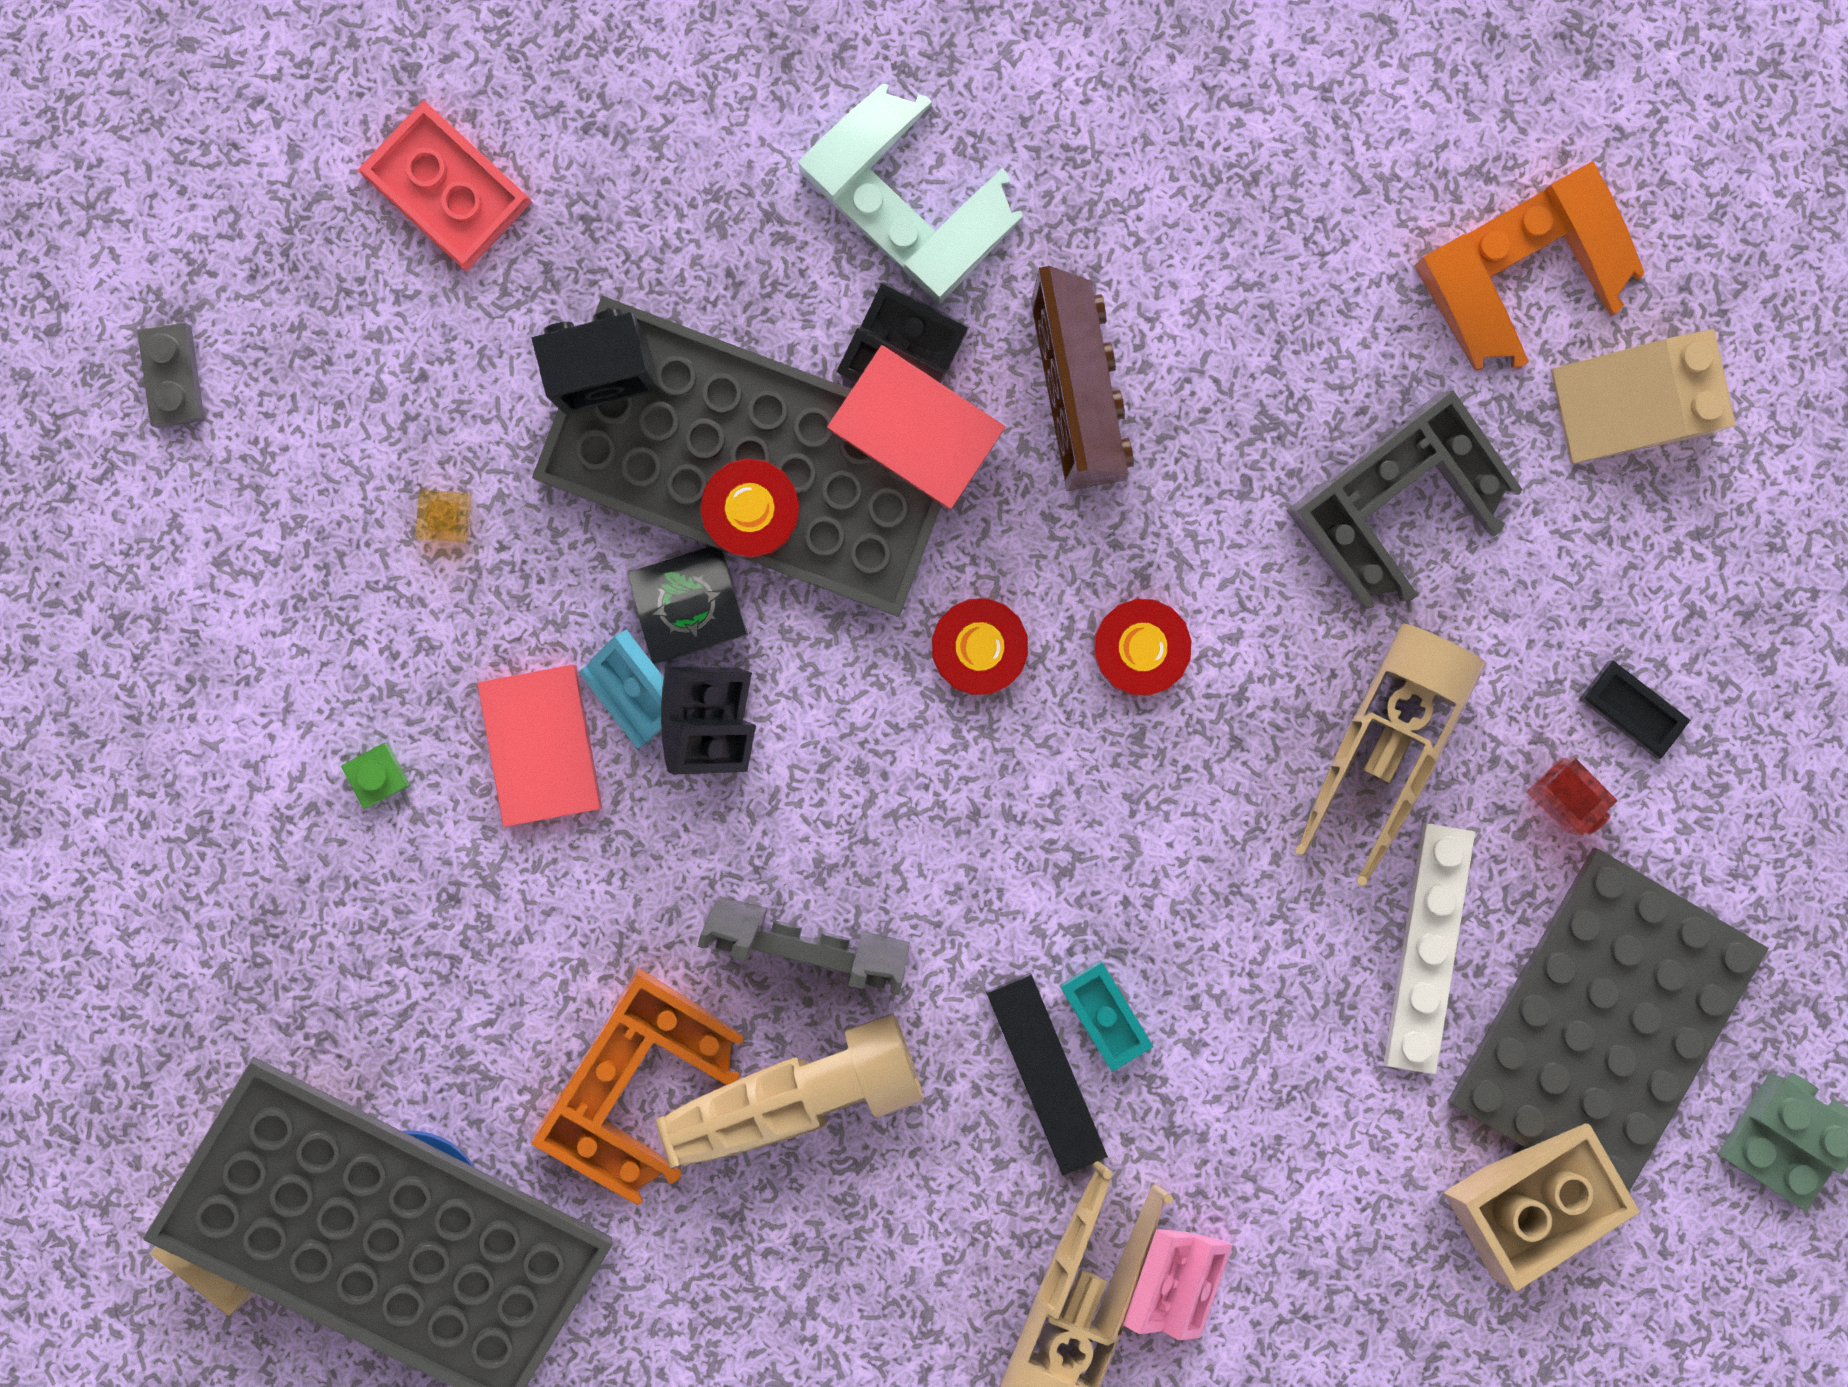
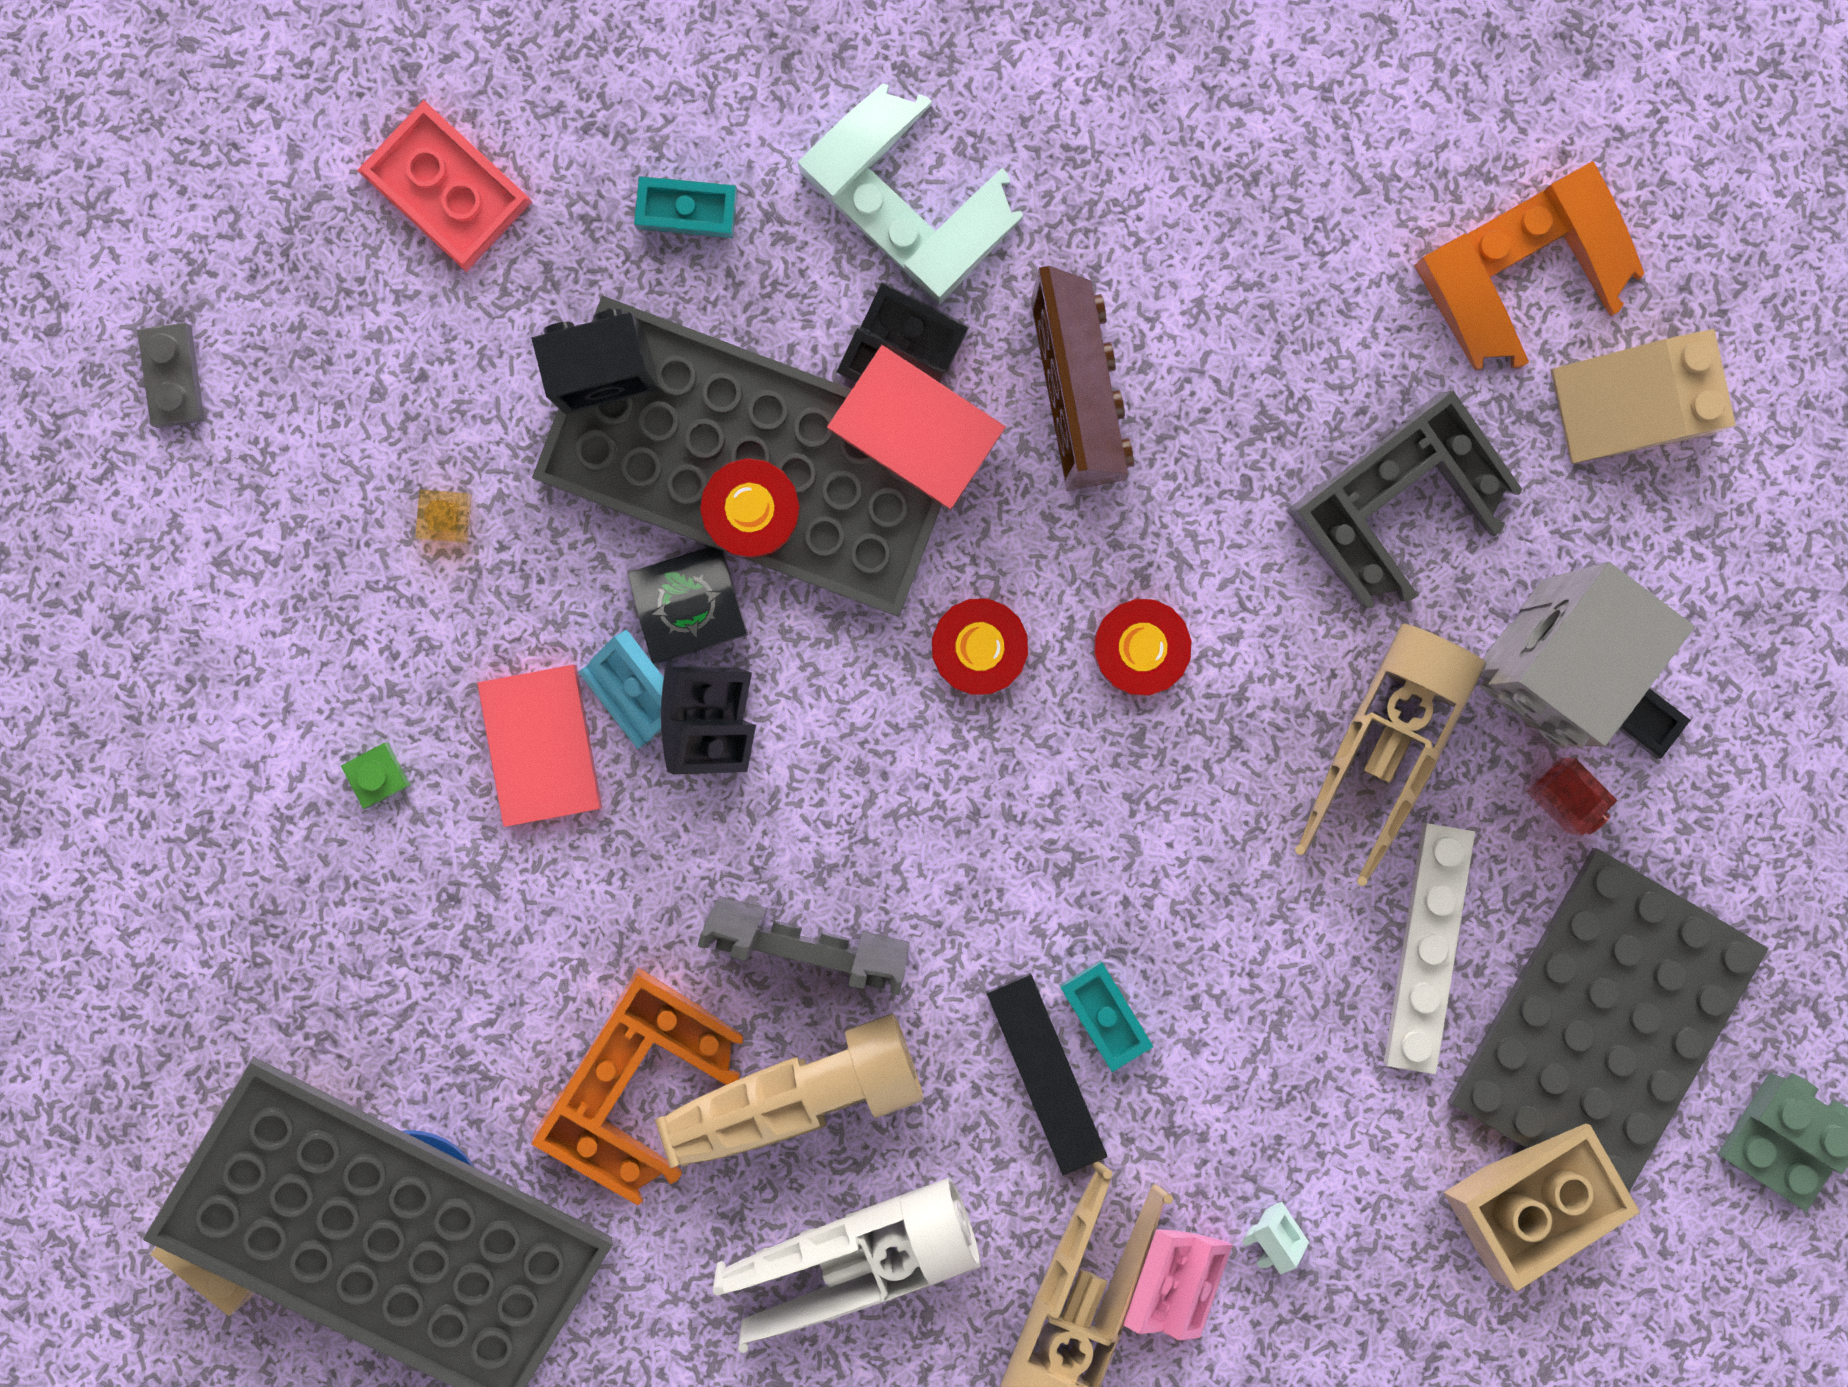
(685, 207): none -> teal plate
(858, 1265): none -> white piece
(1279, 1238): none -> light aqua tile
(1582, 654): none -> light grey piece

